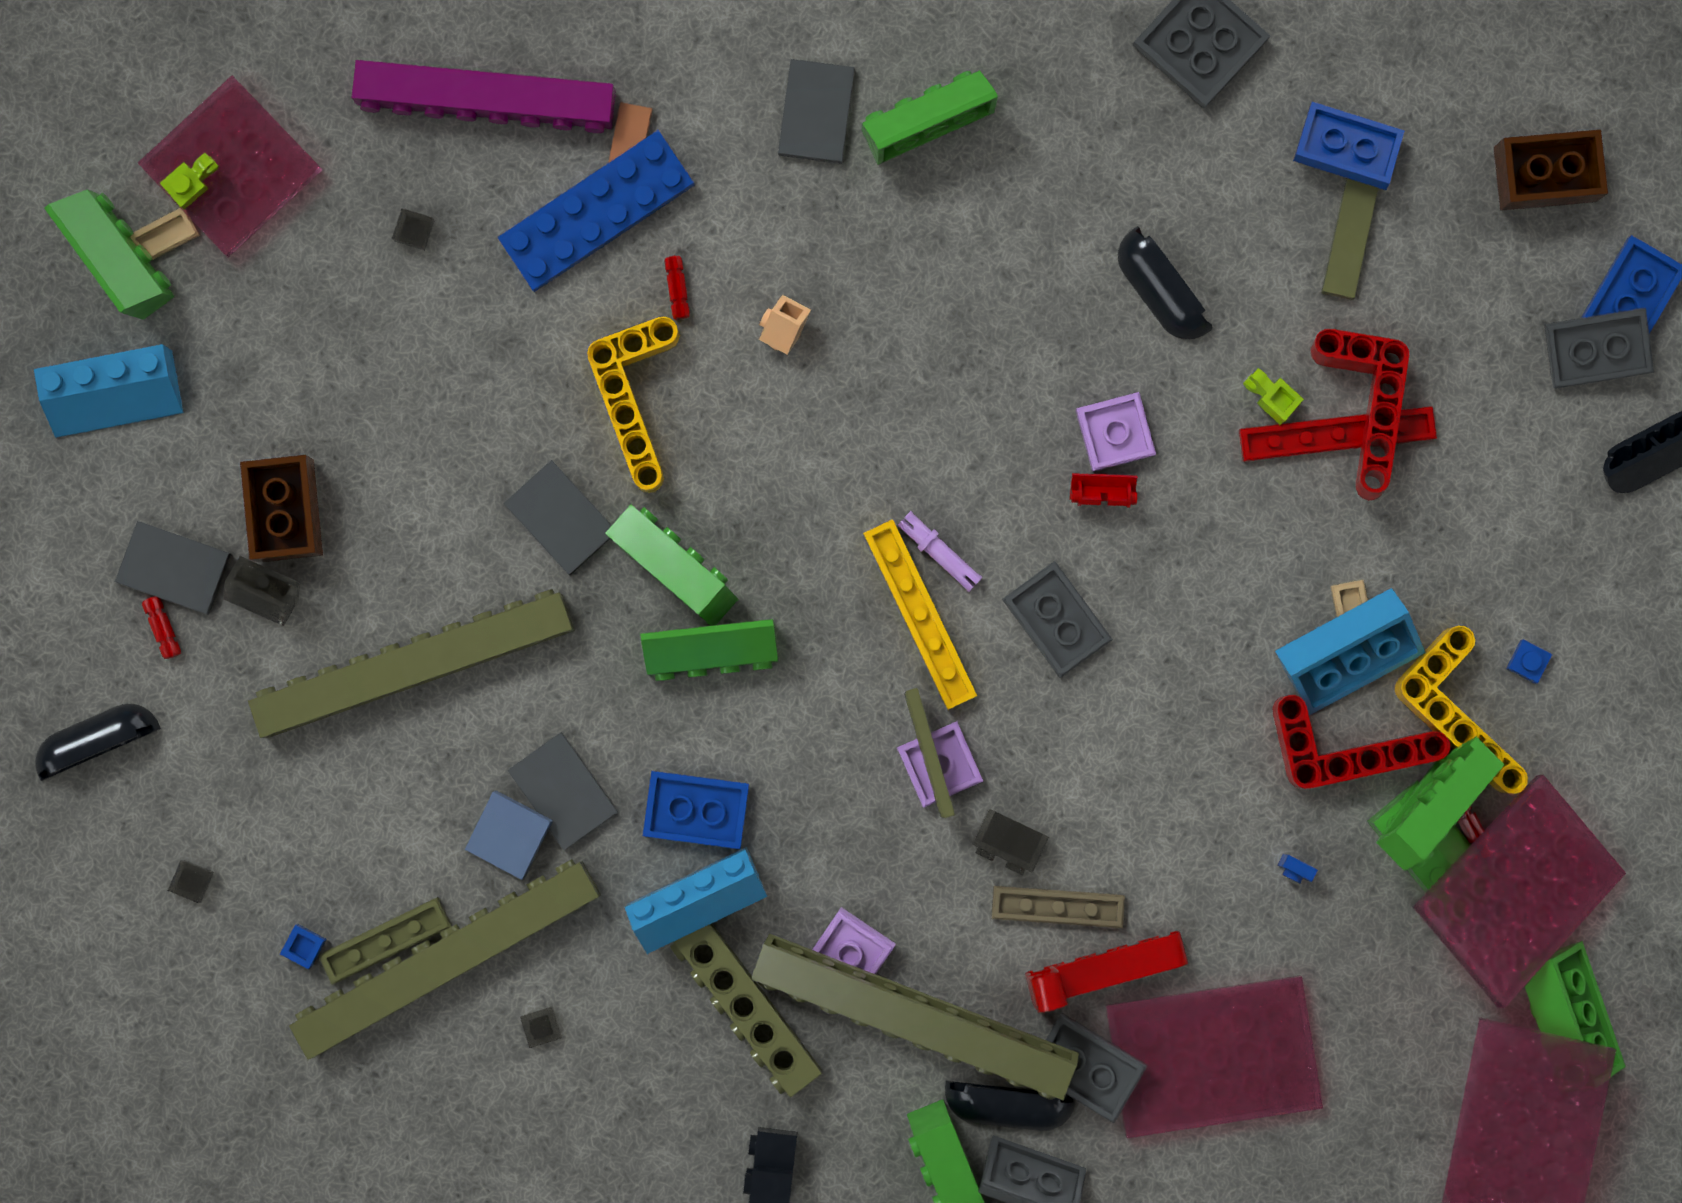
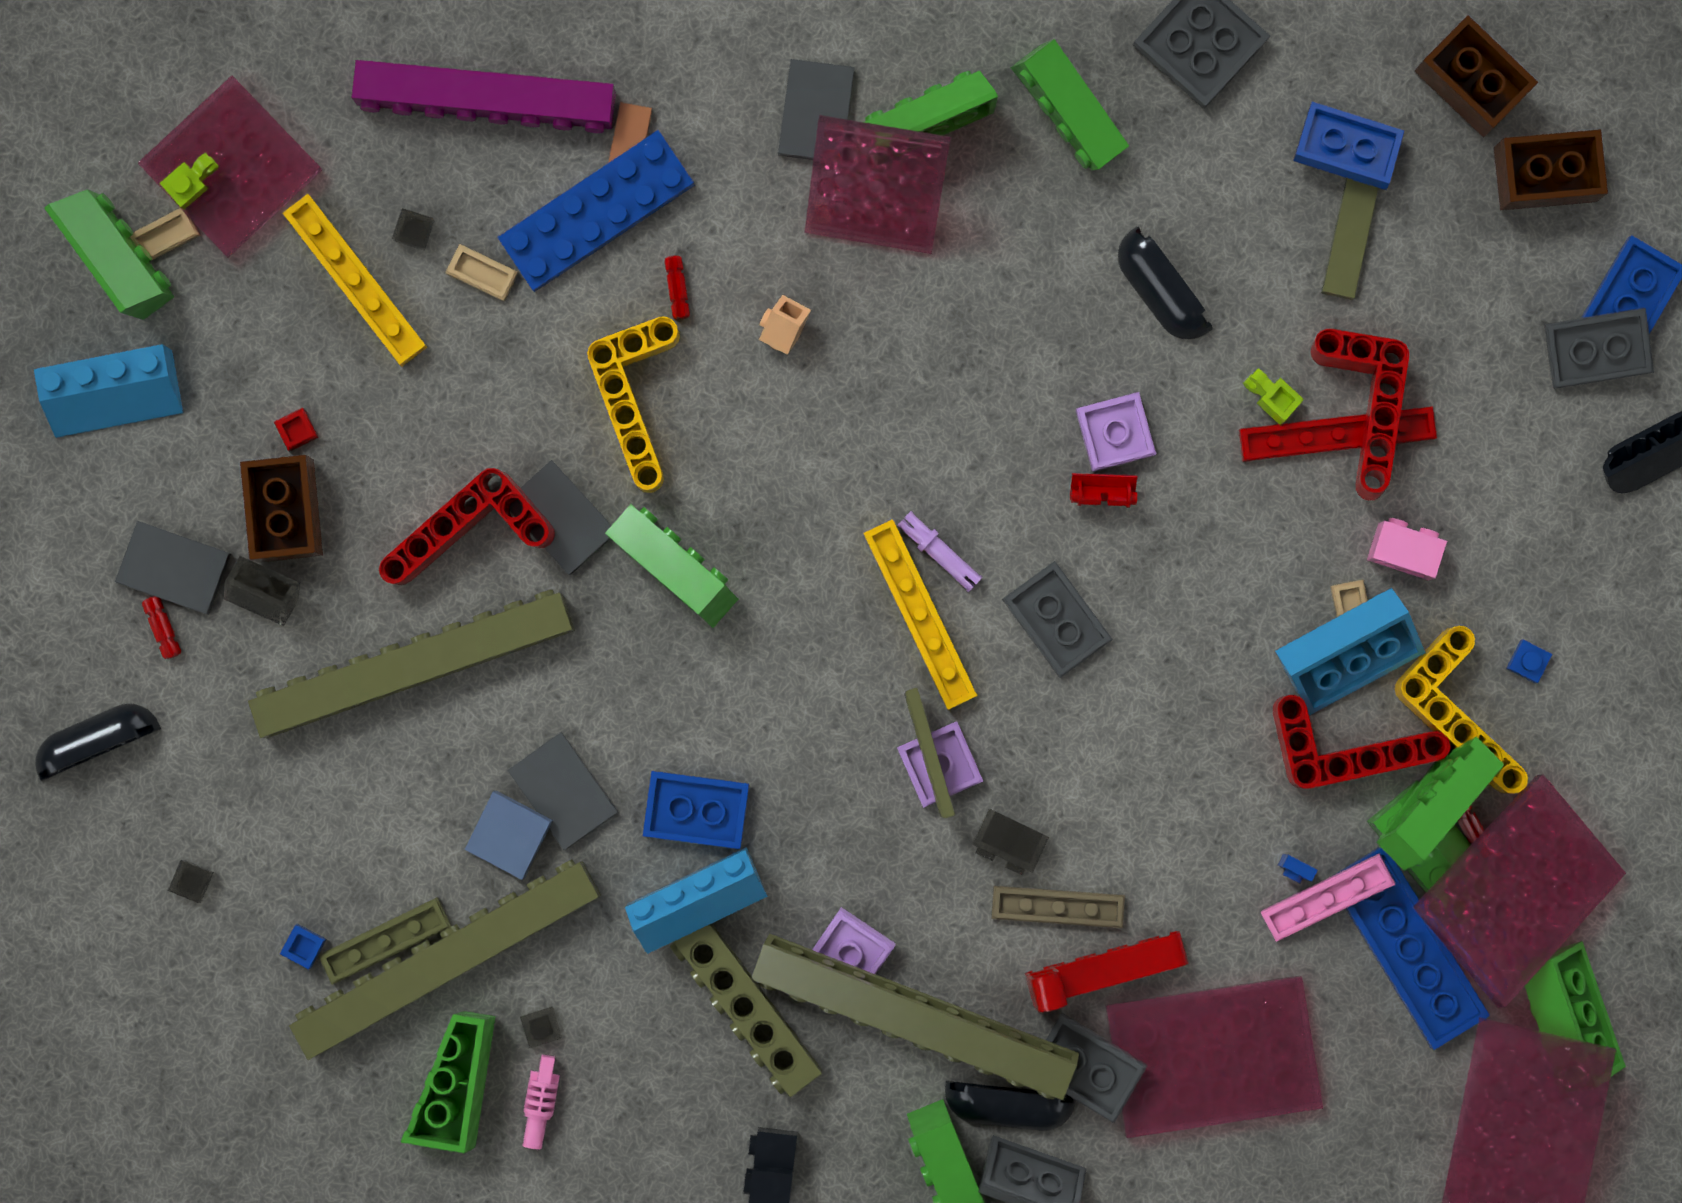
(295, 429): none -> red tile
(354, 280): none -> yellow plate
(454, 1088): none -> bright green wedge
(463, 522): none -> red beam
(481, 272): none -> tan tile
(540, 1102): none -> bright pink hinge
(710, 648): bright green slope -> none
(876, 184): none -> clear pink plate
(1070, 105): none -> bright green wedge
(1328, 897): none -> bright pink tile
(1407, 549): none -> bright pink brick
(1416, 960): none -> blue plate
(1476, 76): none -> reddish brown brick

